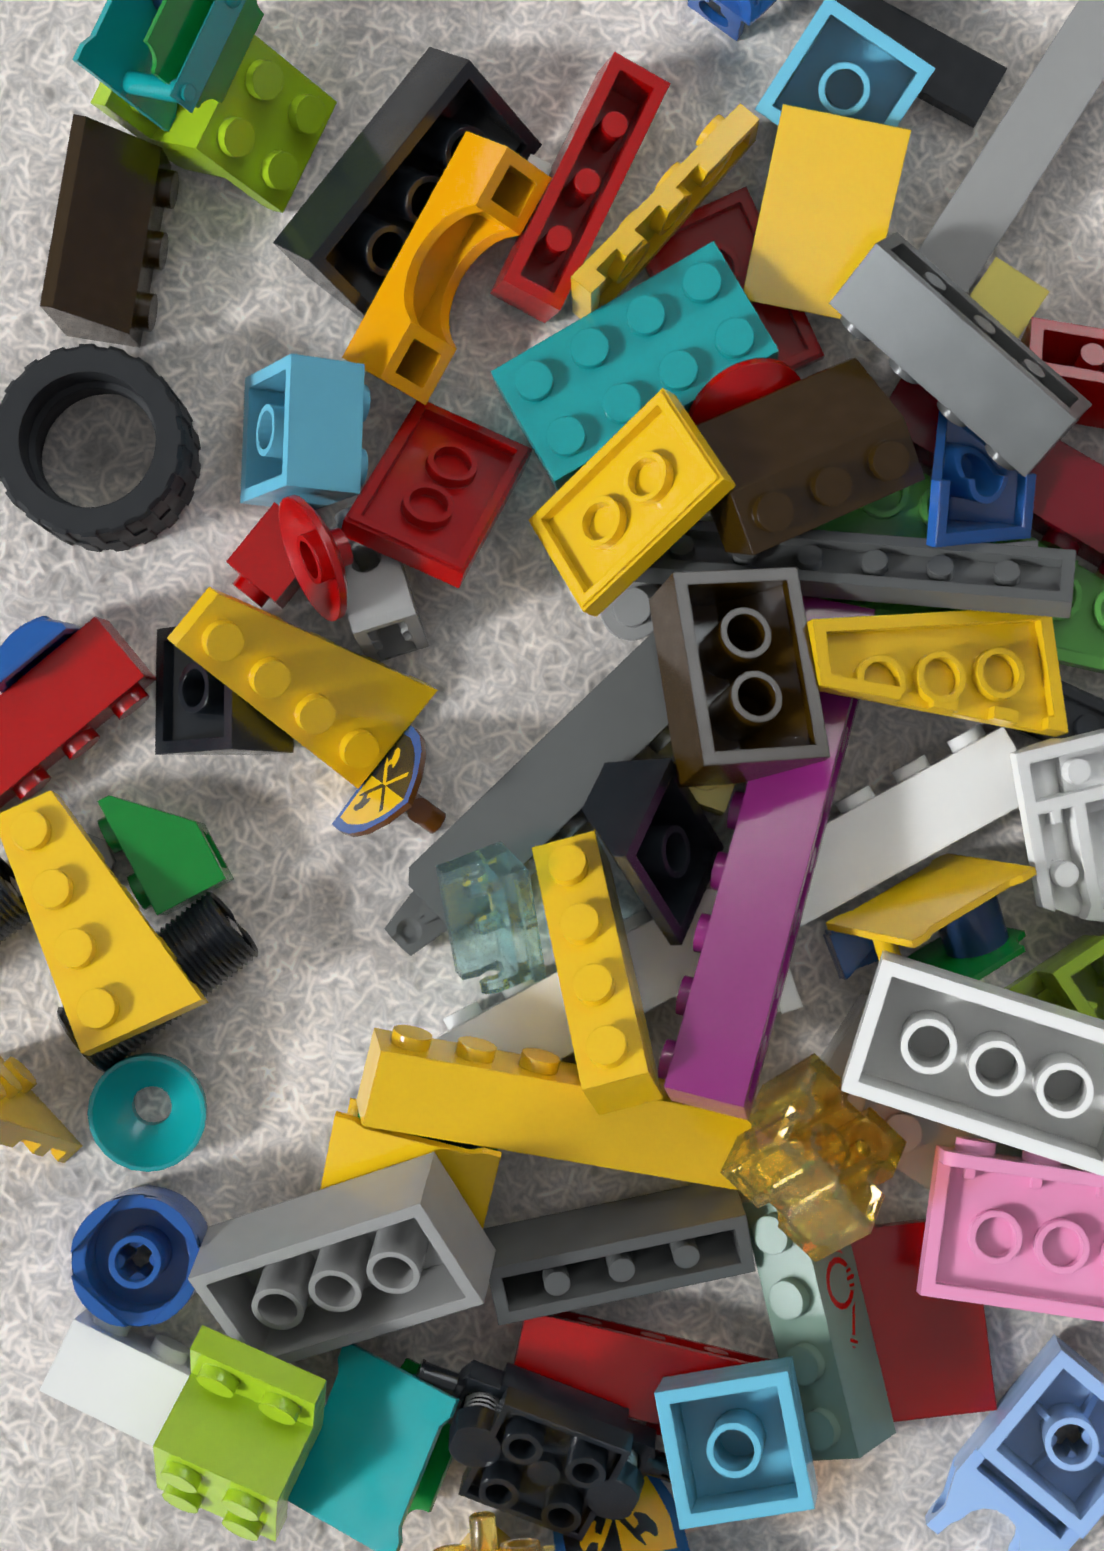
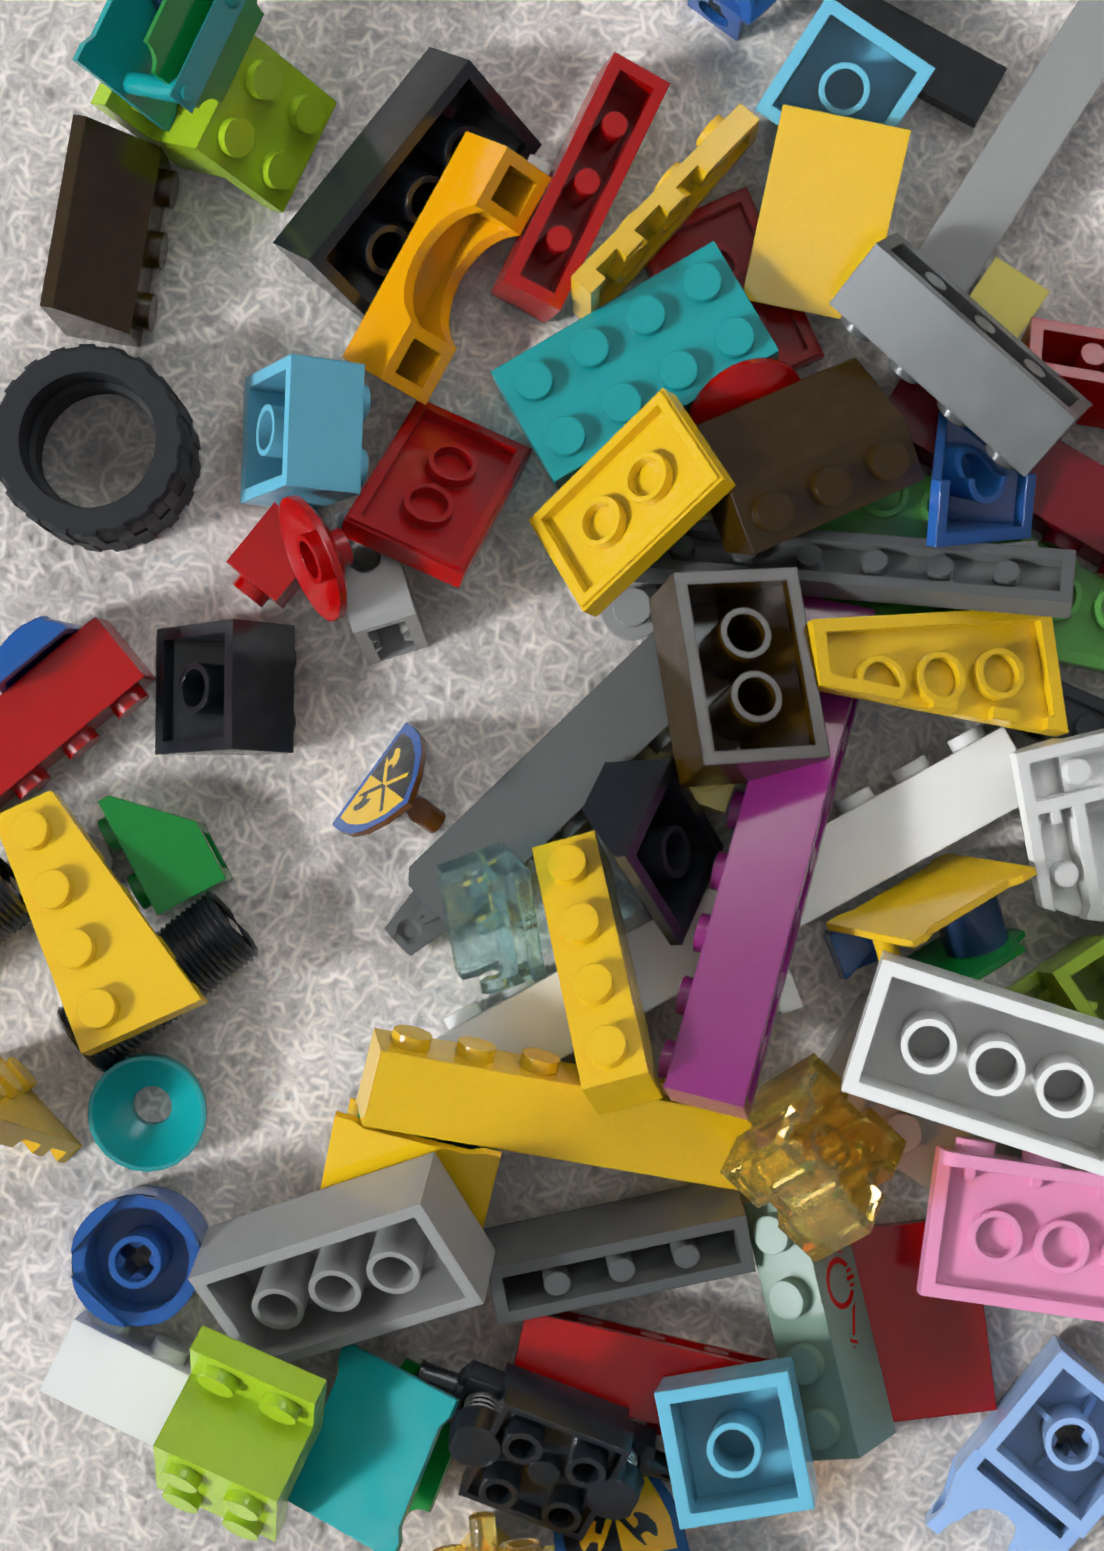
(314, 690): yellow wing -> none

